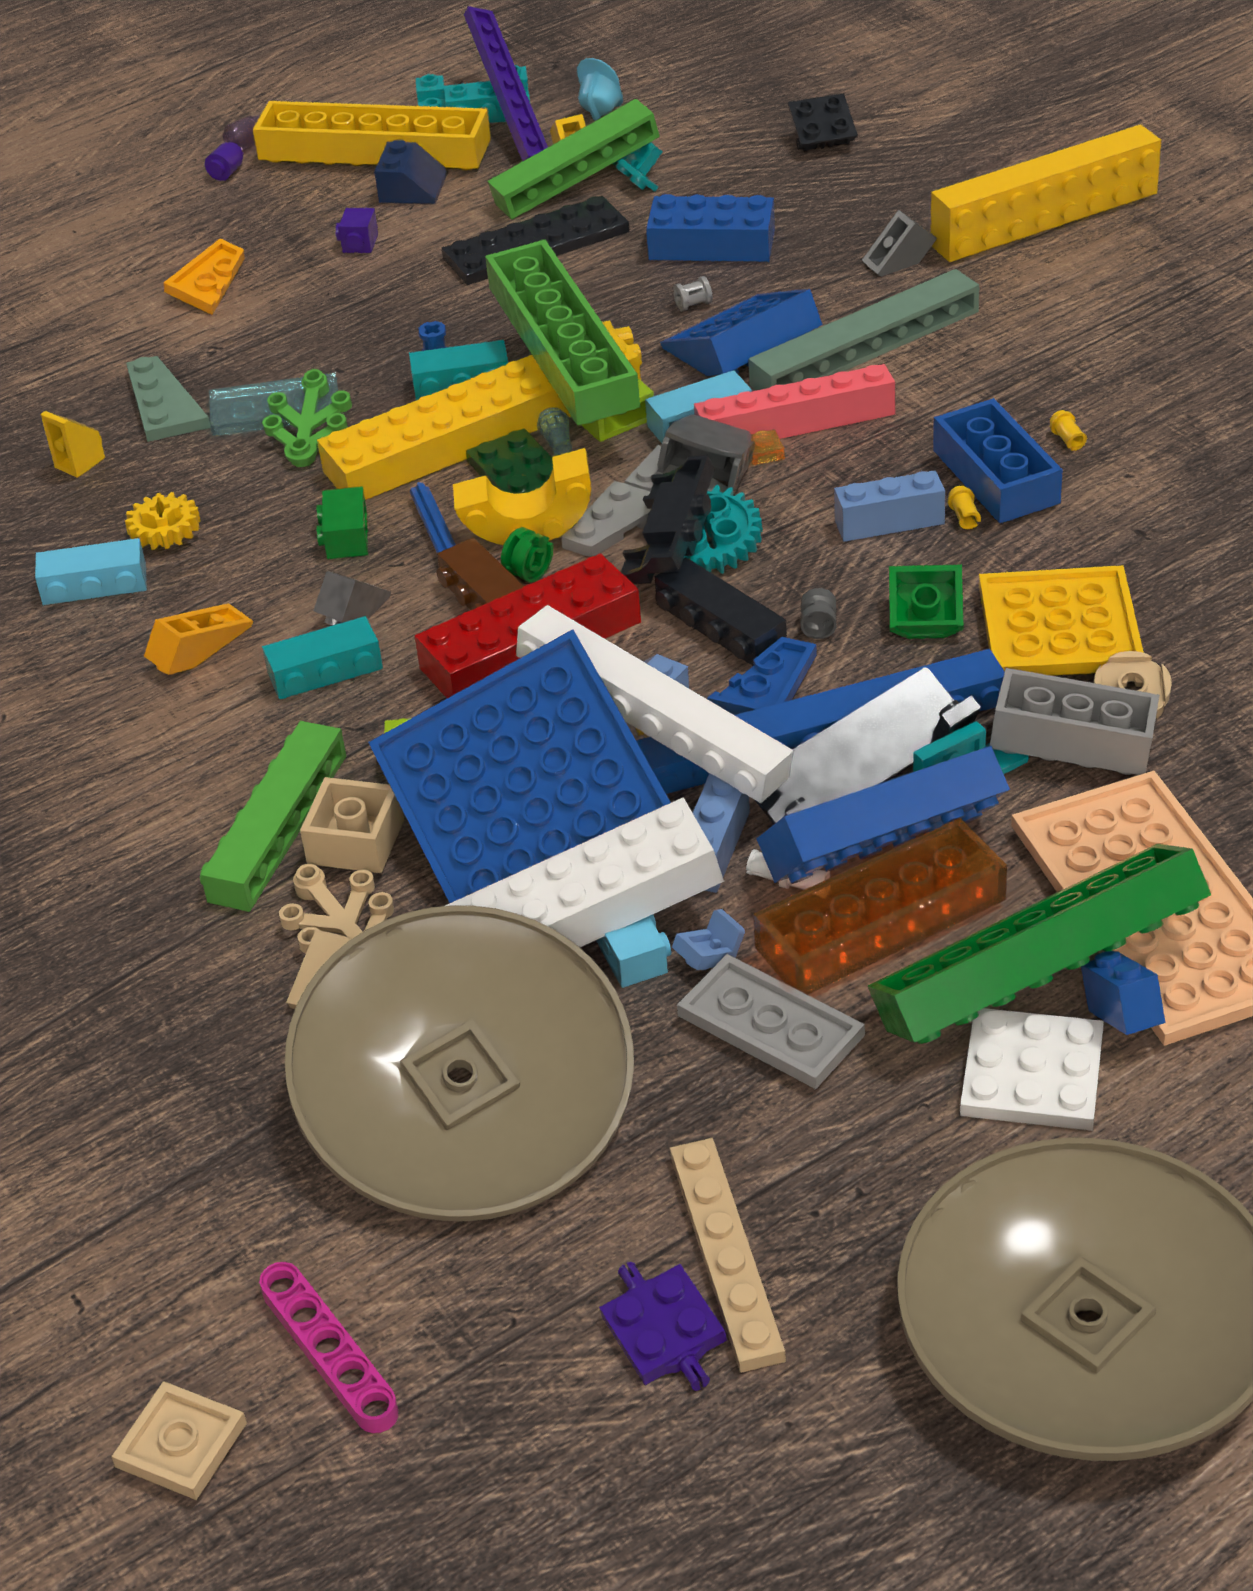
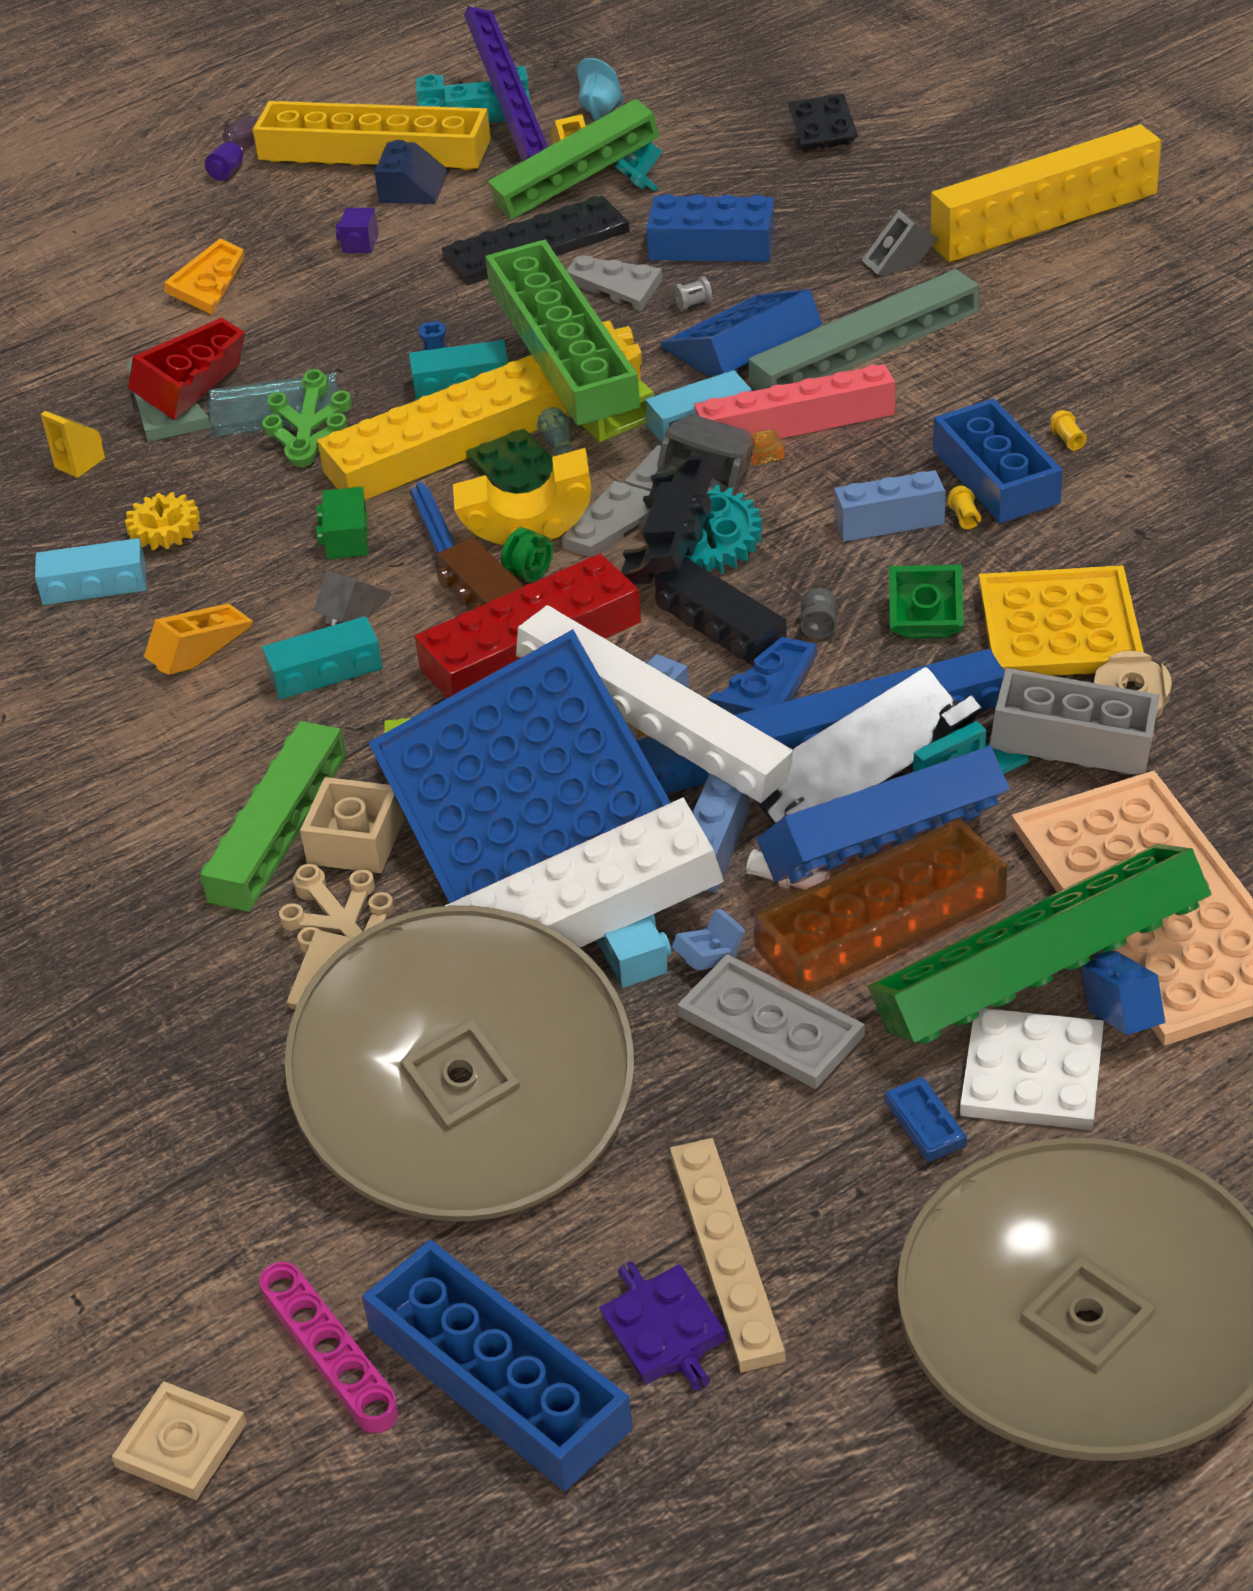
(186, 367): none -> red wedge
(498, 1364): none -> blue brick
(618, 279): none -> light grey wing
(925, 1119): none -> blue plate

